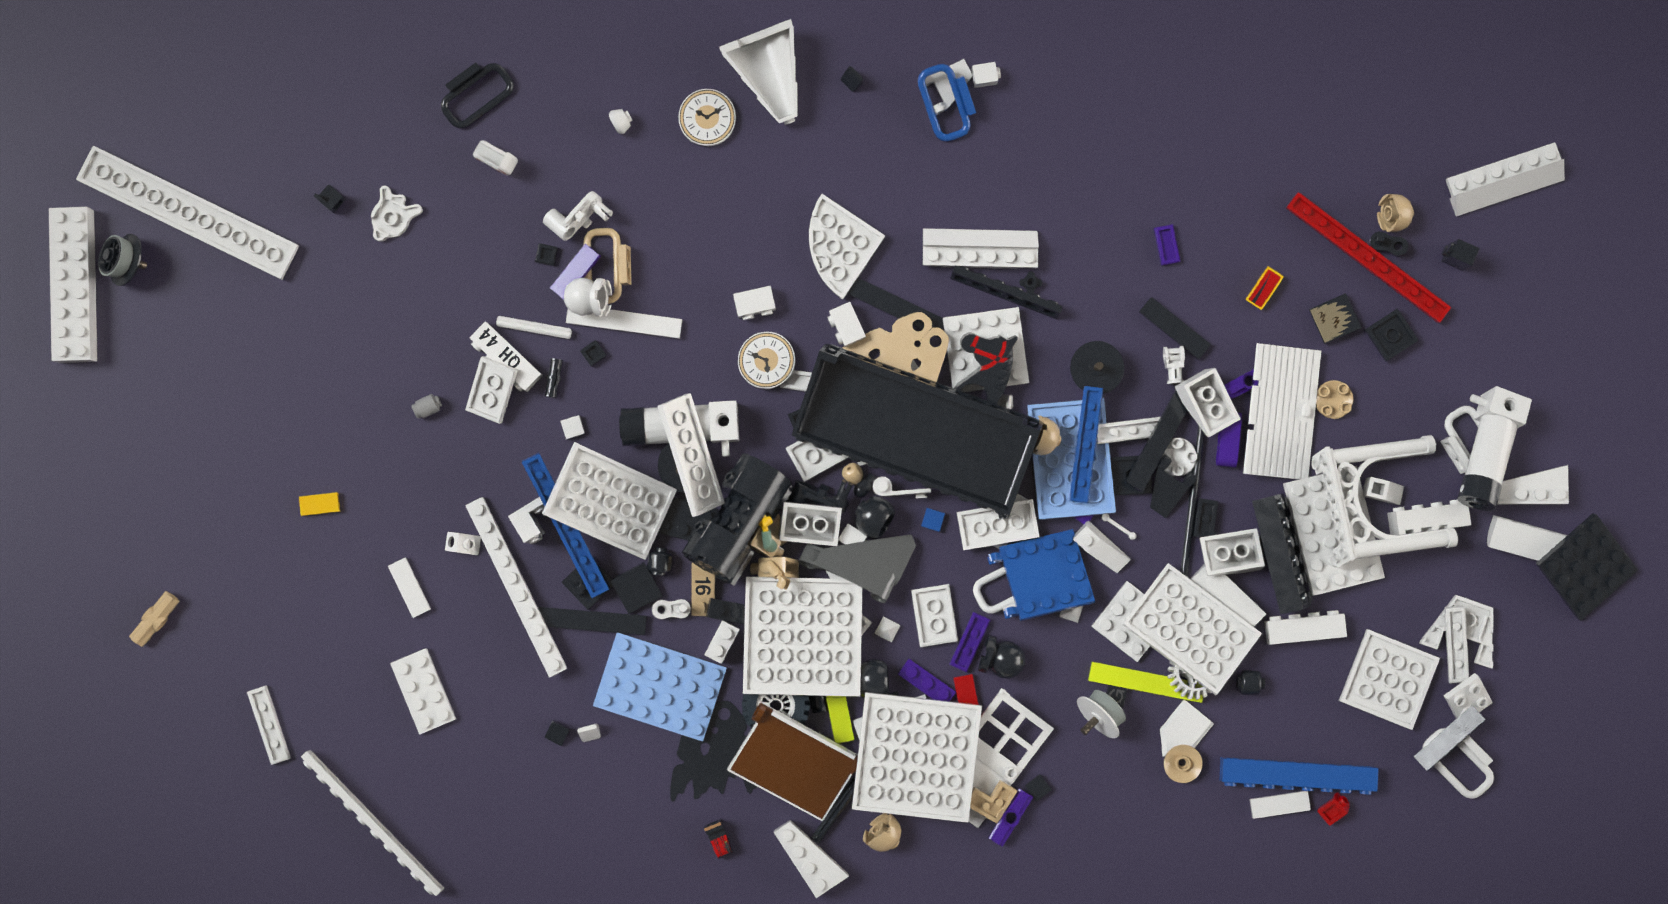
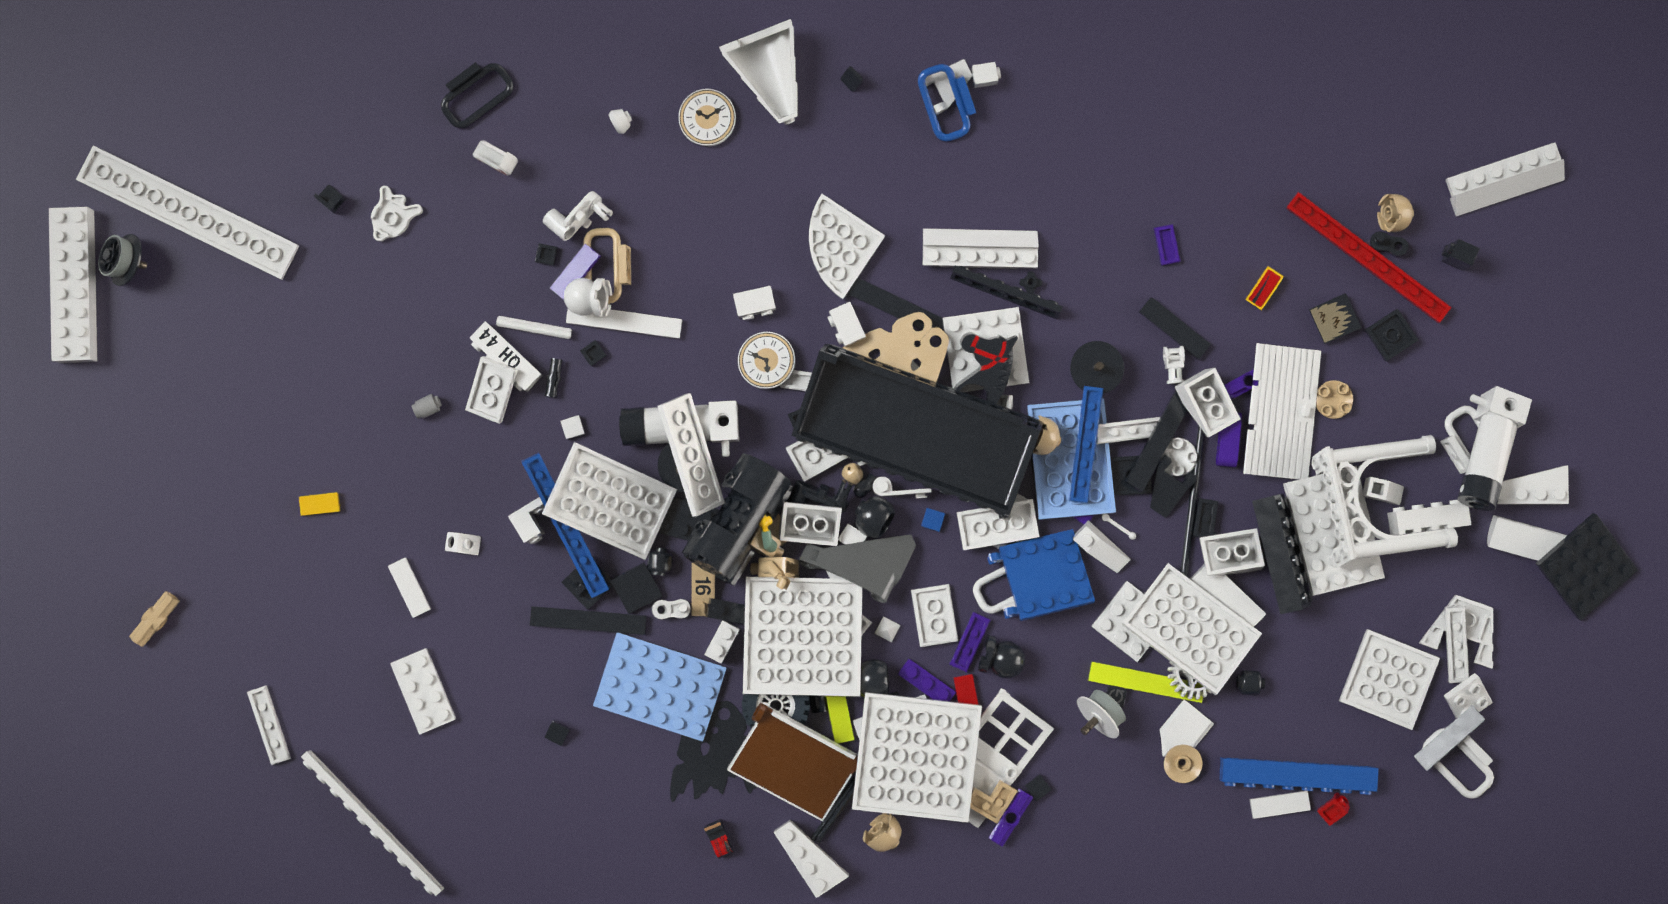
(516, 587): white plate -> none
(589, 732): white slope -> none
(1072, 614): white slope -> none
(1305, 628): white brick -> none

